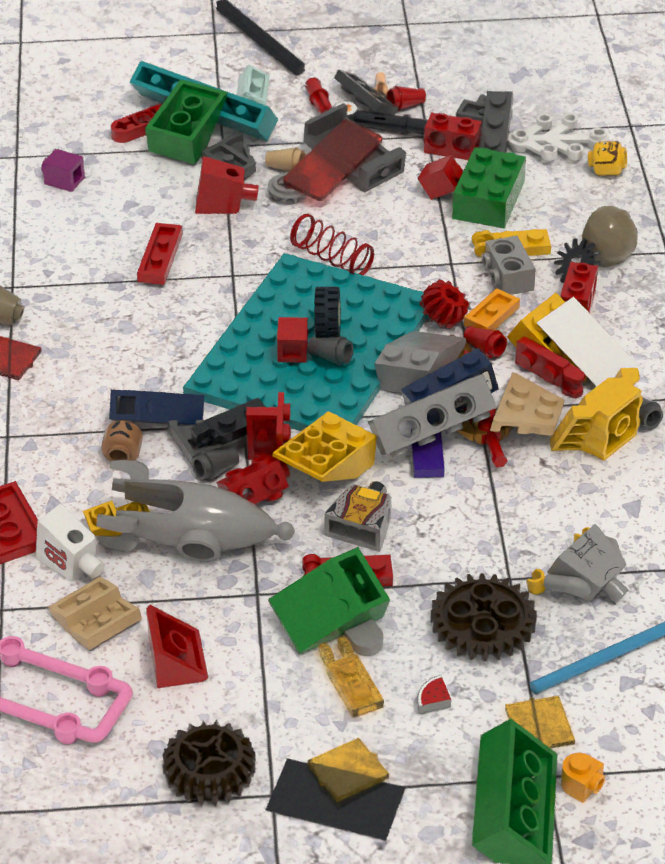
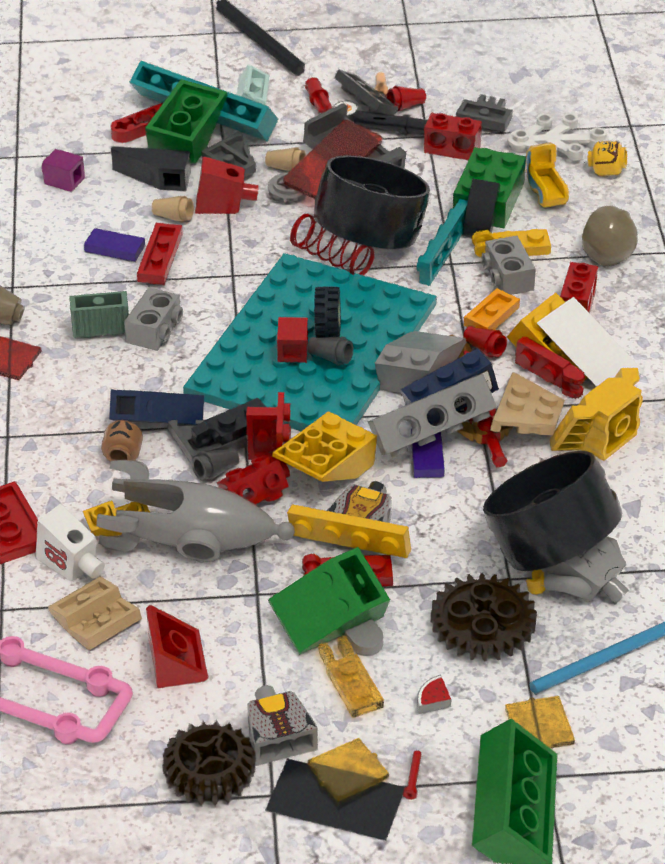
(98, 314): none -> sand green brick
(114, 244): none -> dark purple tile
(153, 319): none -> light grey brick
(154, 167): none -> black slope
(174, 208): none -> tan cone
(279, 726): none -> light grey torso
(350, 531): none -> yellow plate
(371, 202): none -> black cylinder
(410, 792): none -> red piece
(440, 176): red brick -> none
(443, 244): none -> teal plate
(444, 304): red gear -> none
(481, 207): none -> black slope
(497, 120): dark grey plate -> none
(544, 177): none -> yellow animal
(552, 511): none -> black cylinder
(576, 251): black gear -> none
(582, 776): light orange plate -> none
(650, 414): dark grey cone -> none

